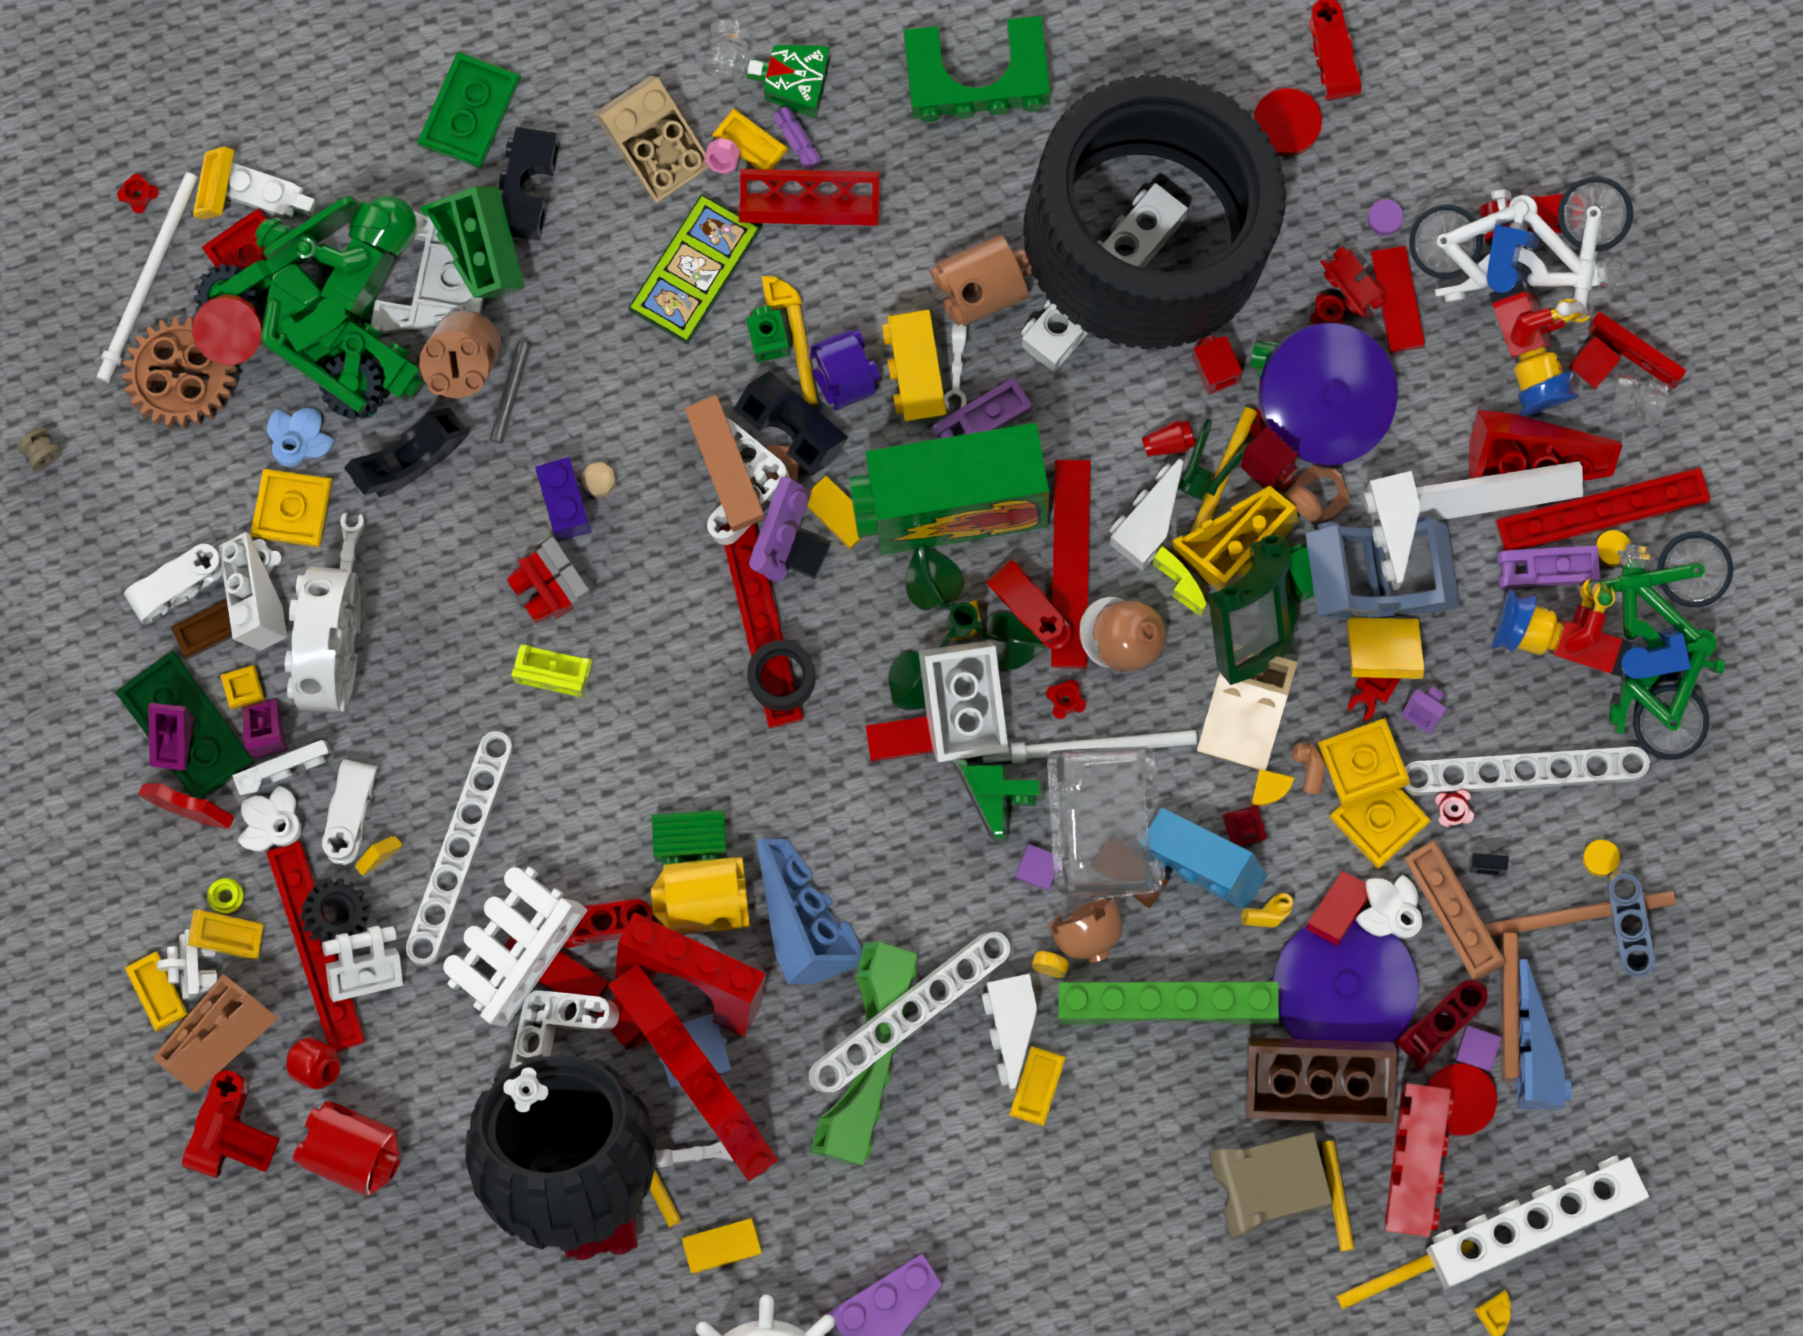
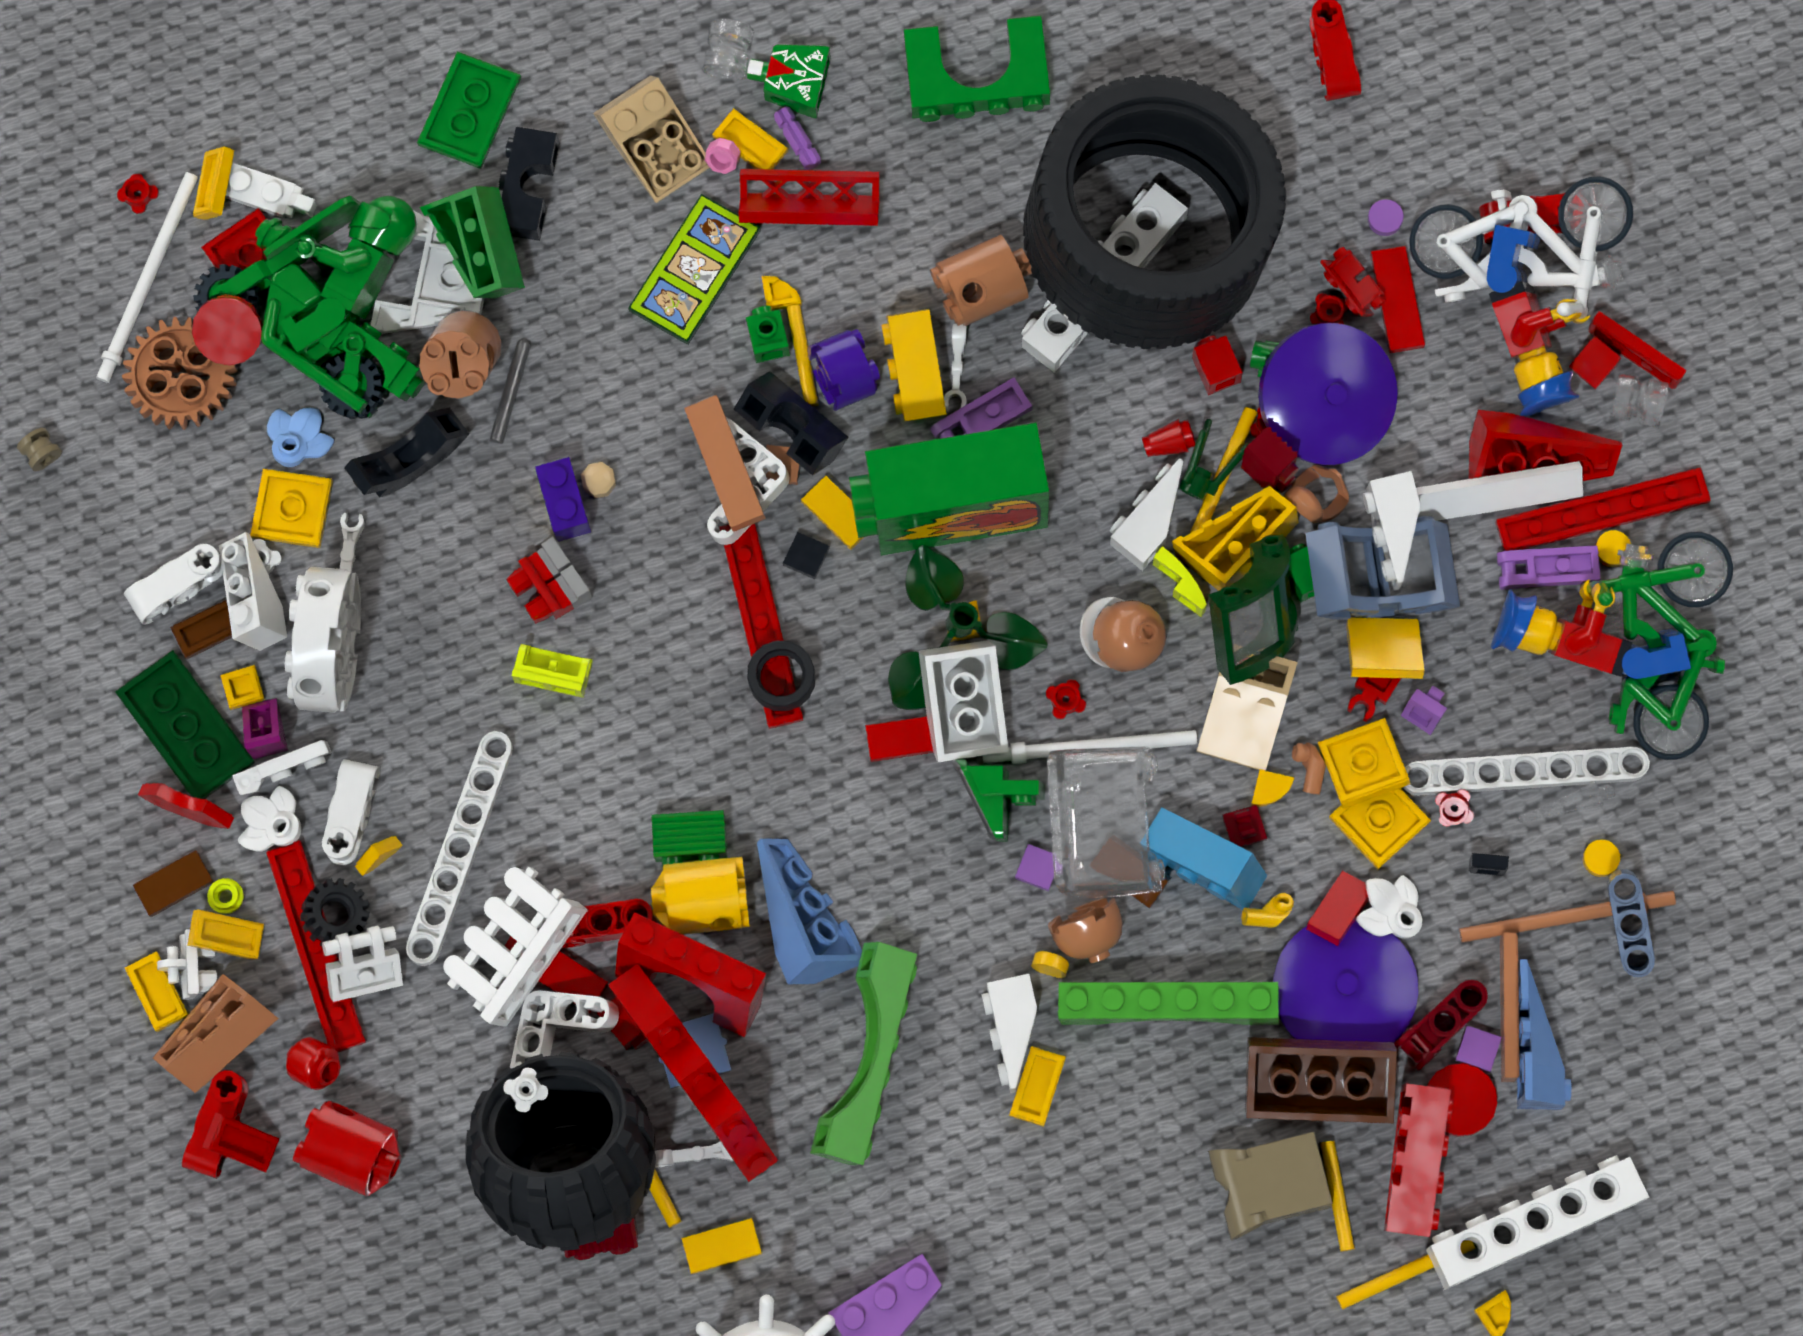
(169, 736): magenta slope -> none
(173, 883): none -> reddish brown tile
(779, 529): medium lavender plate -> none
(894, 1018): white beam -> none
(1030, 605): red piece -> none
(1071, 555): red tile -> none
(1289, 120): red tile -> none
(1455, 910): nougat tile -> none

